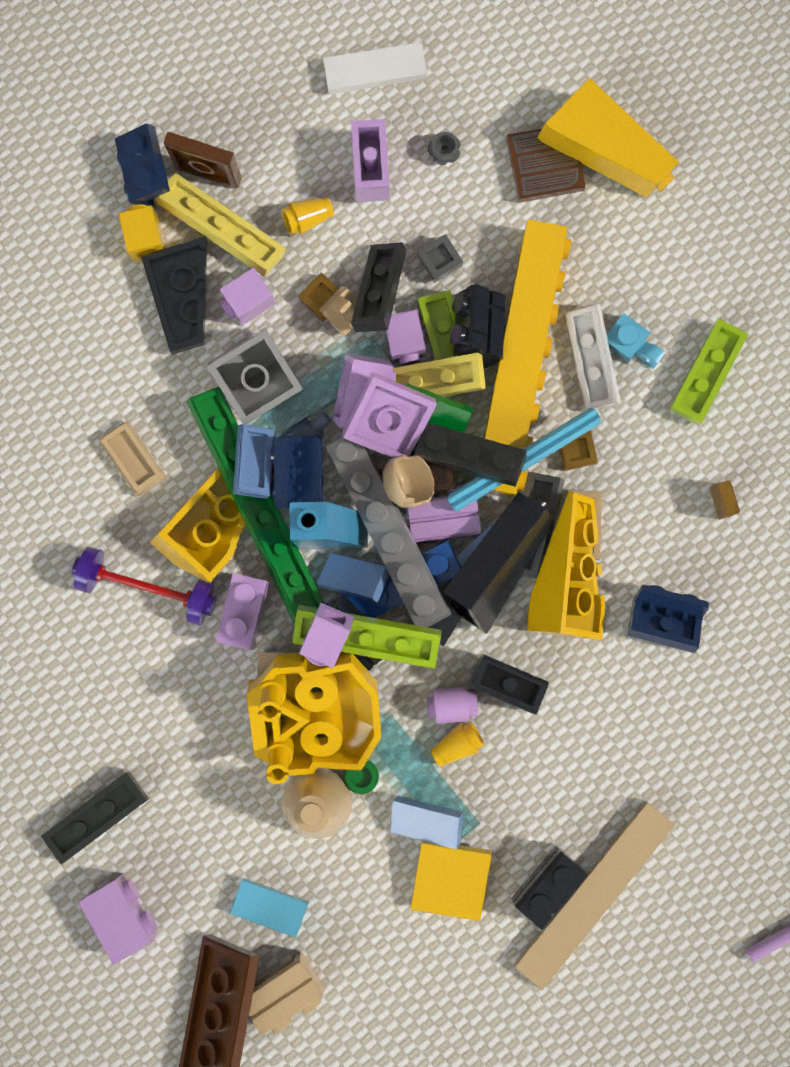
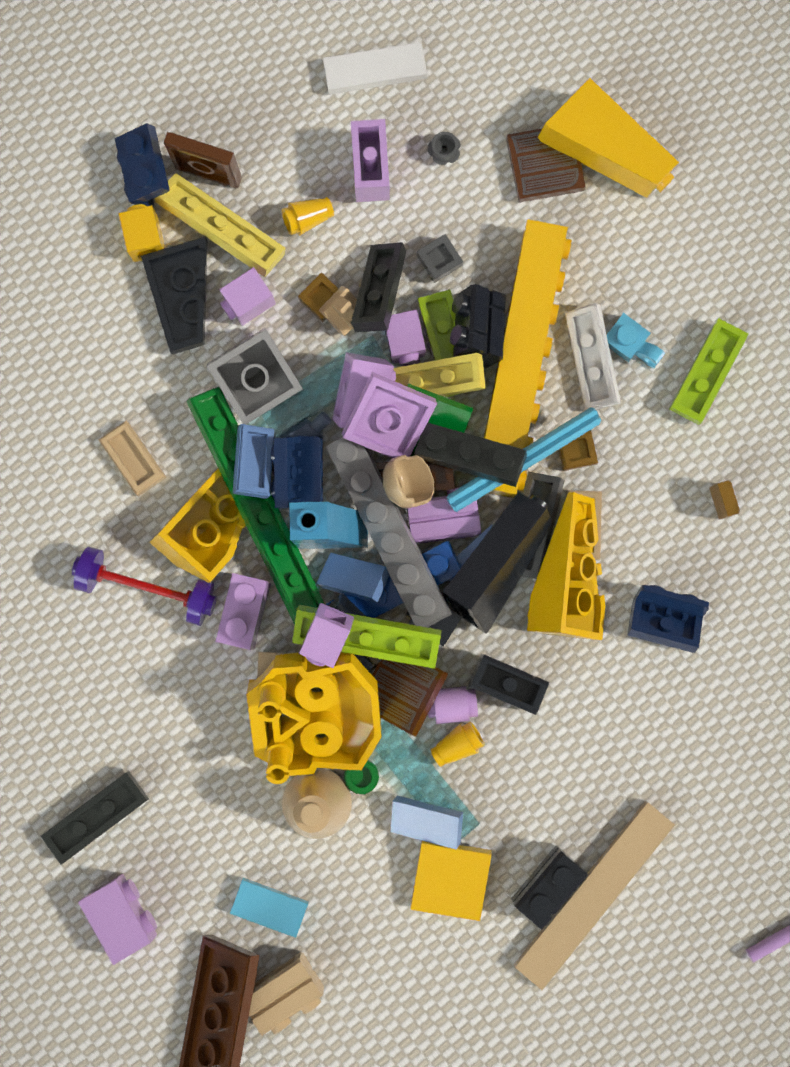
(407, 693): none -> tile

